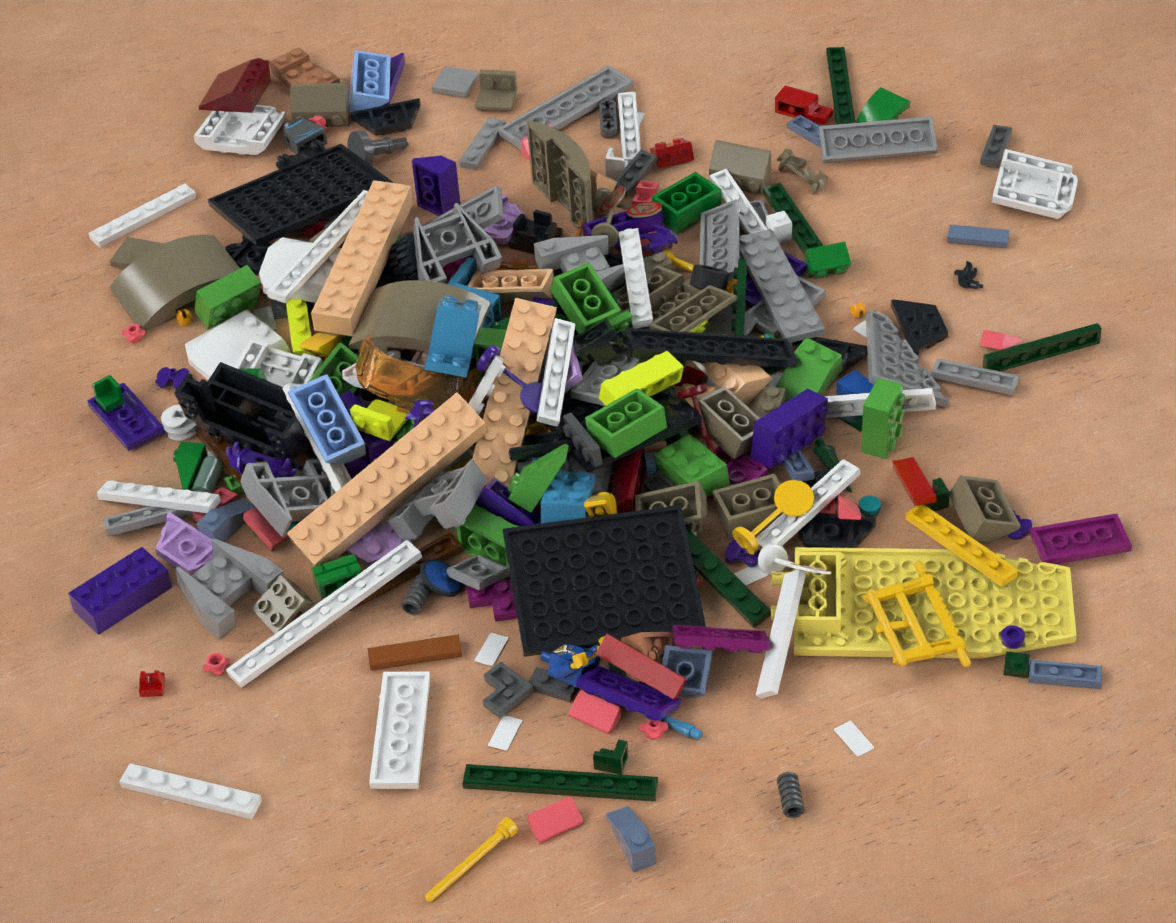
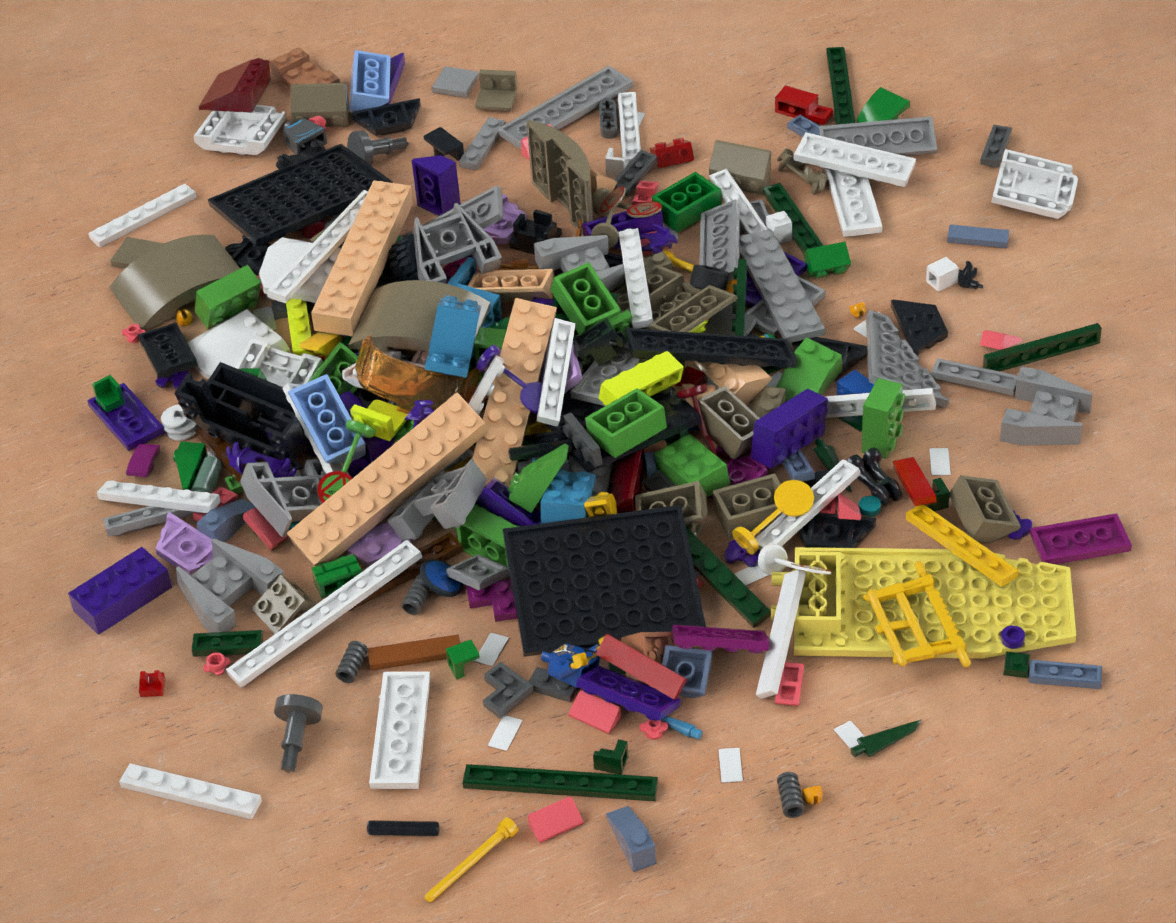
(142, 460): none -> magenta slope
(167, 350): none -> black plate
(226, 642): none -> dark green plate
(296, 712): none -> dark grey piece
(337, 479): none -> bright green piece
(351, 661): none -> dark grey piece
(403, 828): none -> black axle
(444, 143): none -> black panel
(459, 655): none -> green panel
(730, 765): none -> white sticker
(790, 684): none -> coral slope
(812, 794): none -> light orange hinge
(853, 203): none -> white plate
(855, 159): none -> white plate
(878, 741): none -> dark green bar
(886, 486): none -> black piece
(939, 461): none -> white sticker
(942, 274): none -> white brick
(1051, 414): none -> light grey wedge

